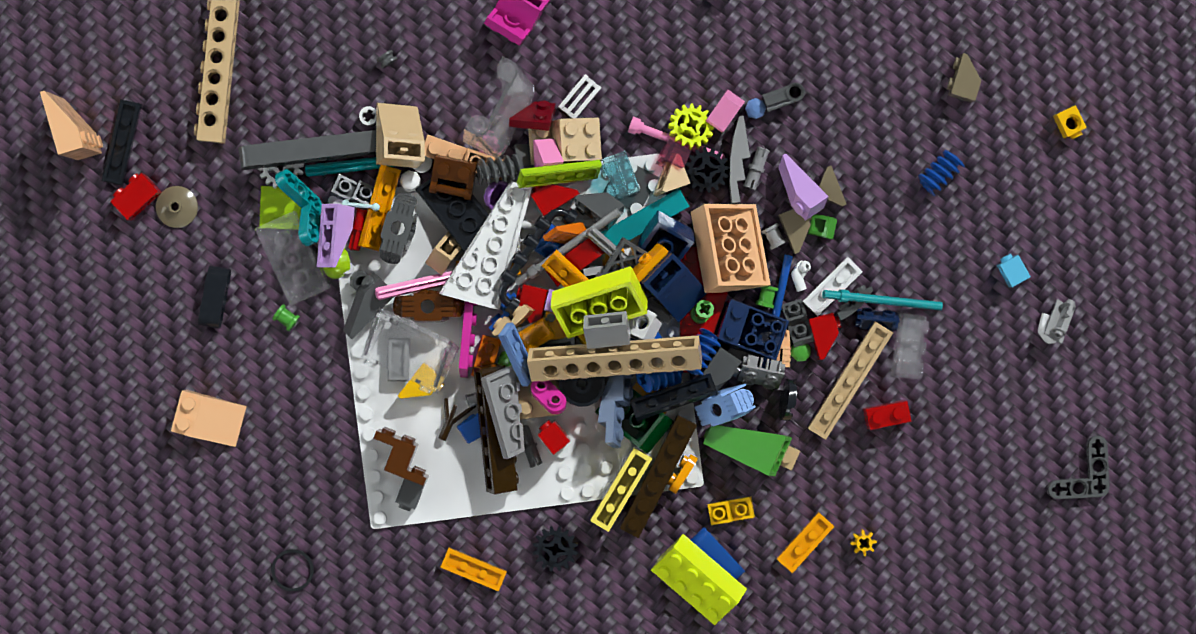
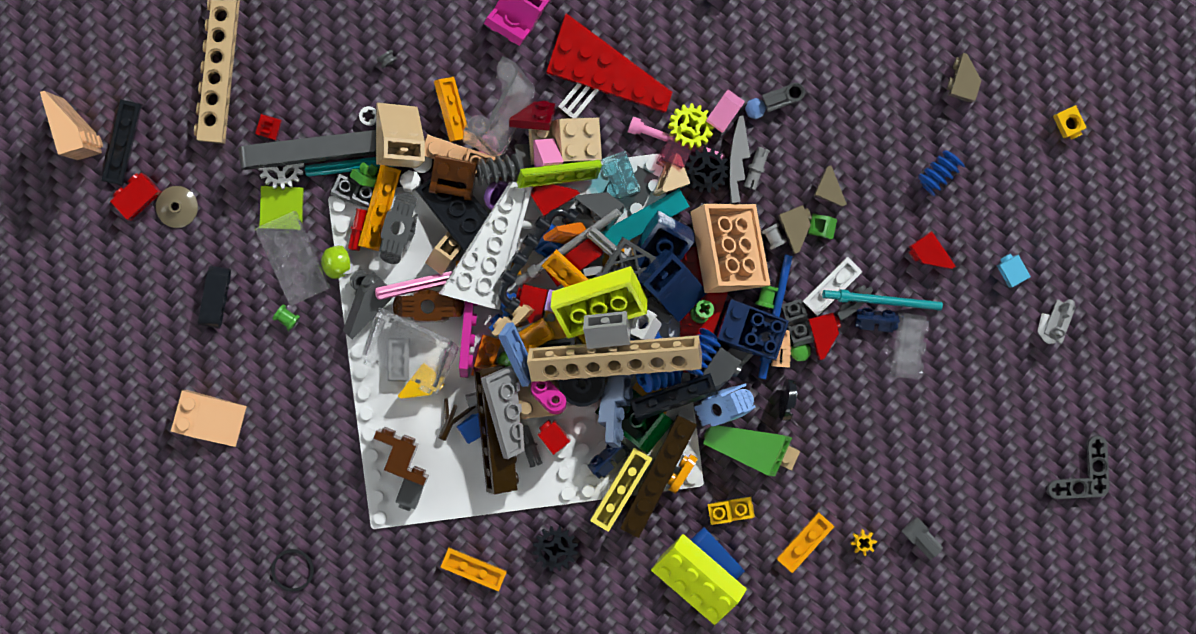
(268, 127): none -> red tile
(308, 201): teal beam -> none
(334, 232): lavender slope -> none
(365, 175): none -> bright green tile
(375, 207): light aqua hinge -> none
(451, 108): none -> light orange plate
(593, 63): none -> red wing
(601, 465): none -> dark blue hinge
(649, 261): light orange plate -> none
(769, 378): light grey hinge -> none
(798, 274): white arm -> none
(802, 191): lavender slope -> none
(850, 380): tan plate -> none
(887, 414): red brick -> none
(919, 535): none -> dark grey piece
(930, 252): none -> red slope

